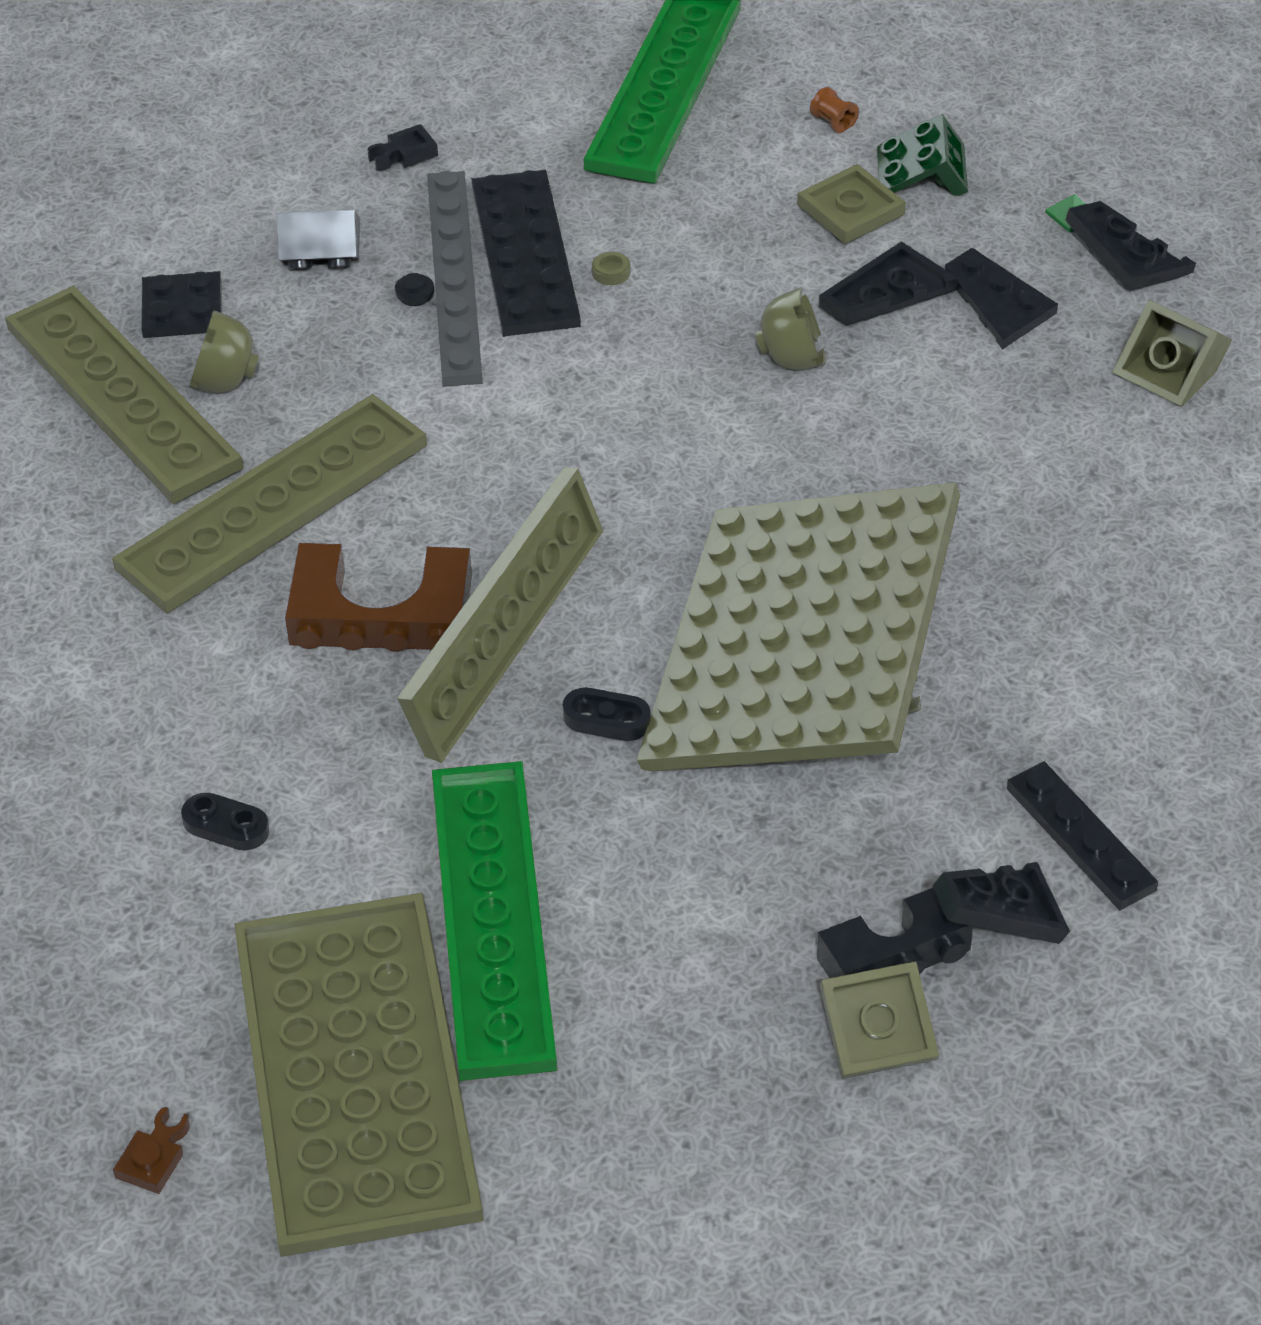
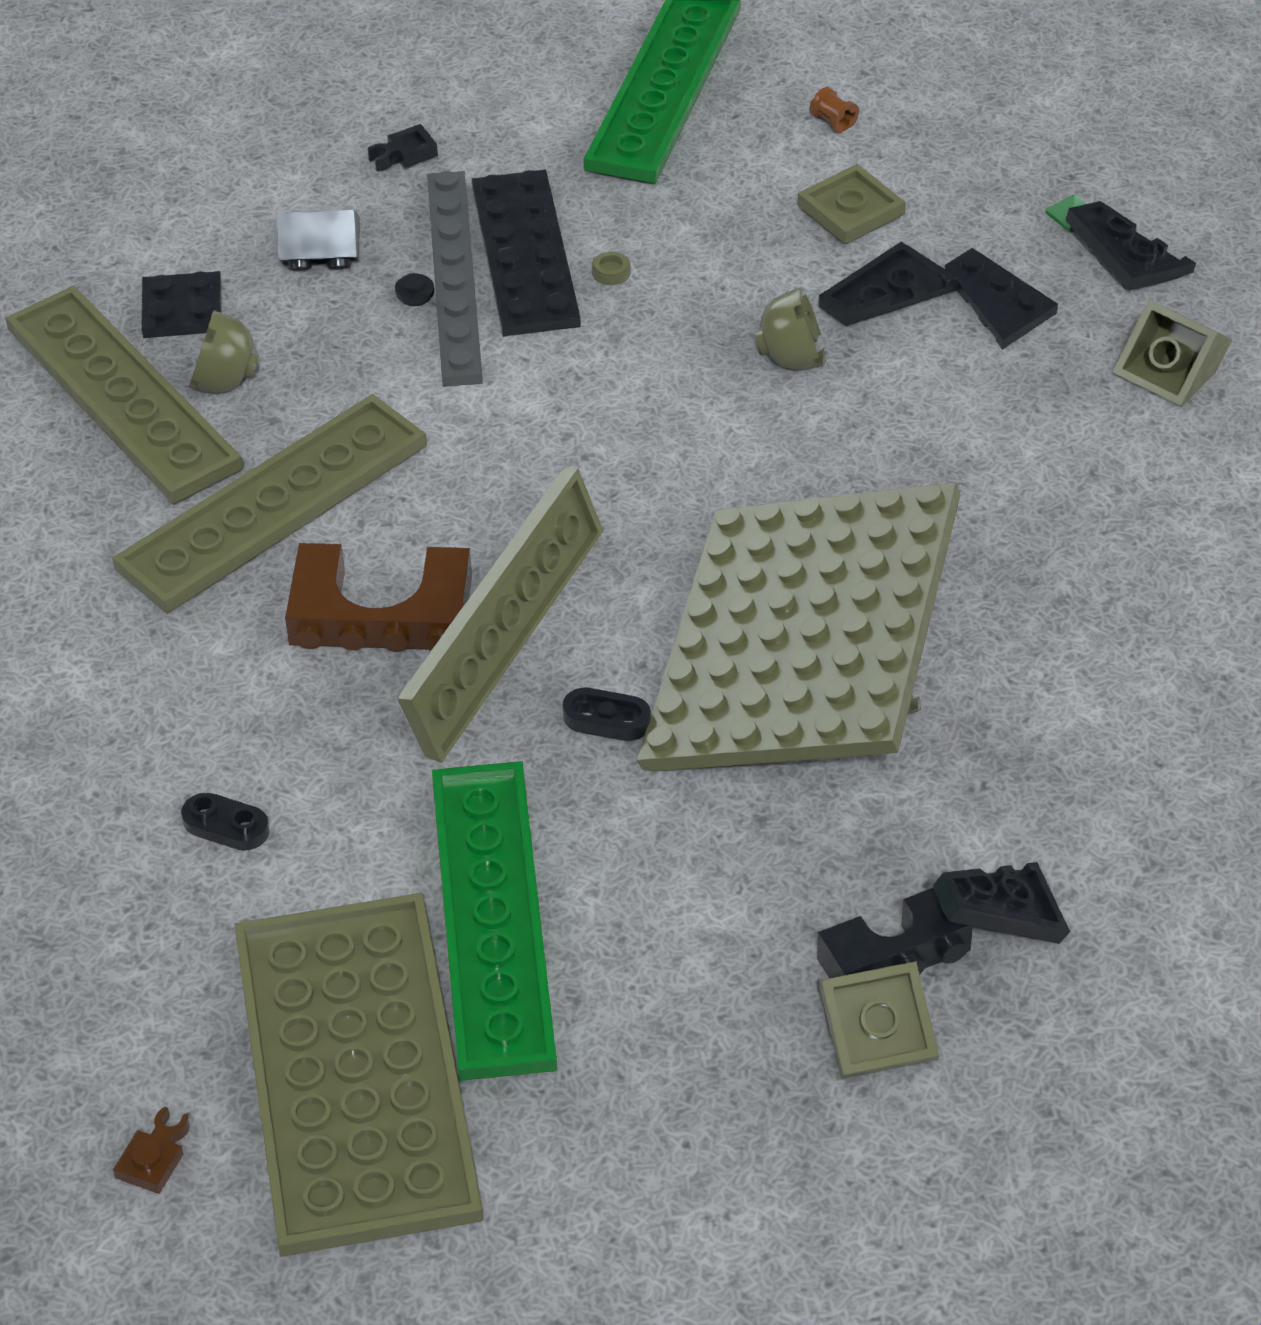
(921, 152): dark green bracket -> none
(1082, 835): black plate -> none

